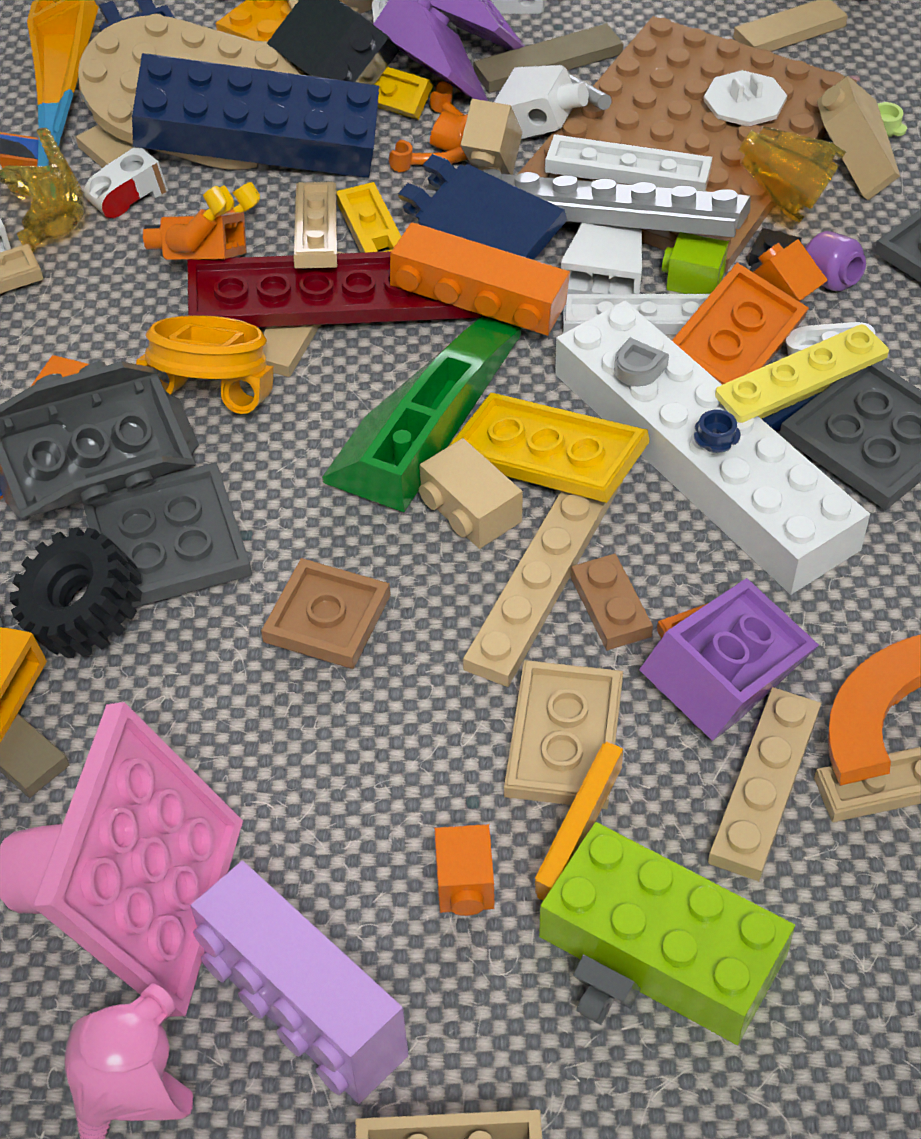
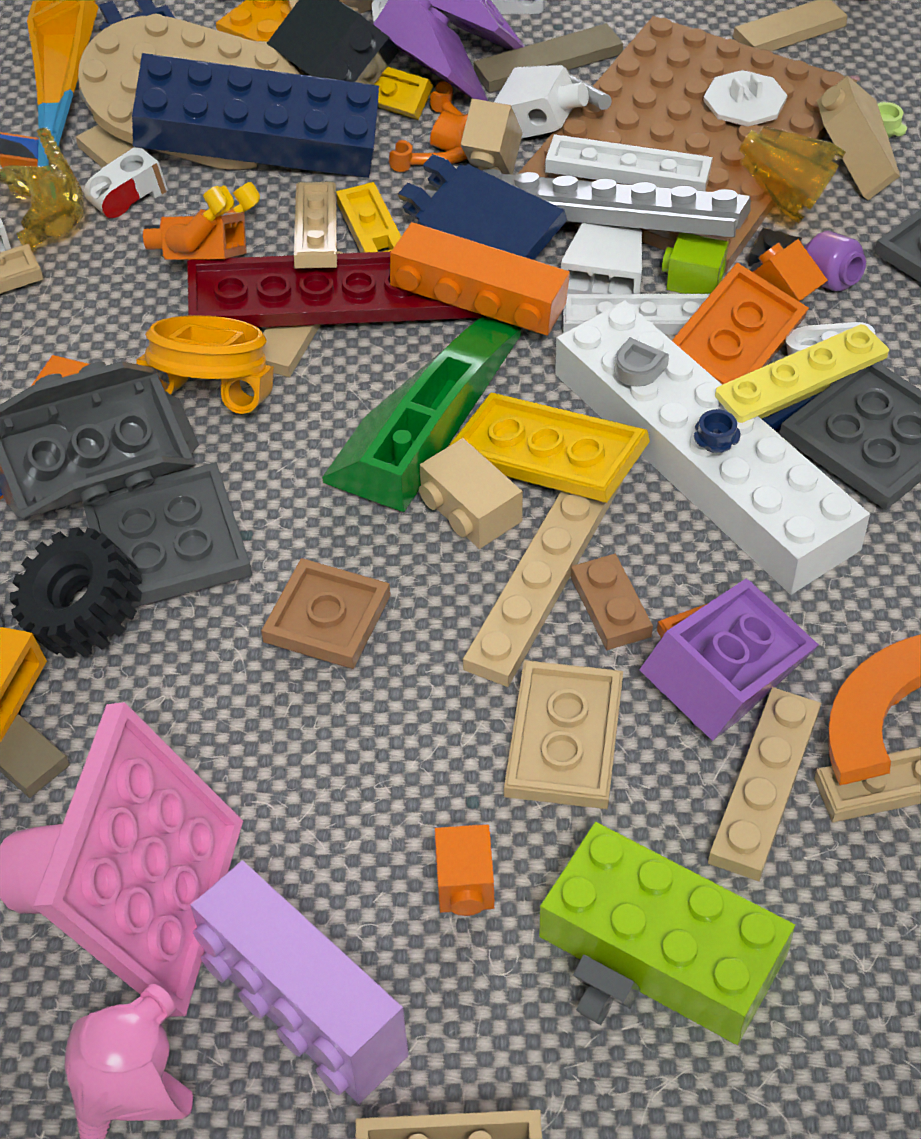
(580, 816): light orange tile -> none

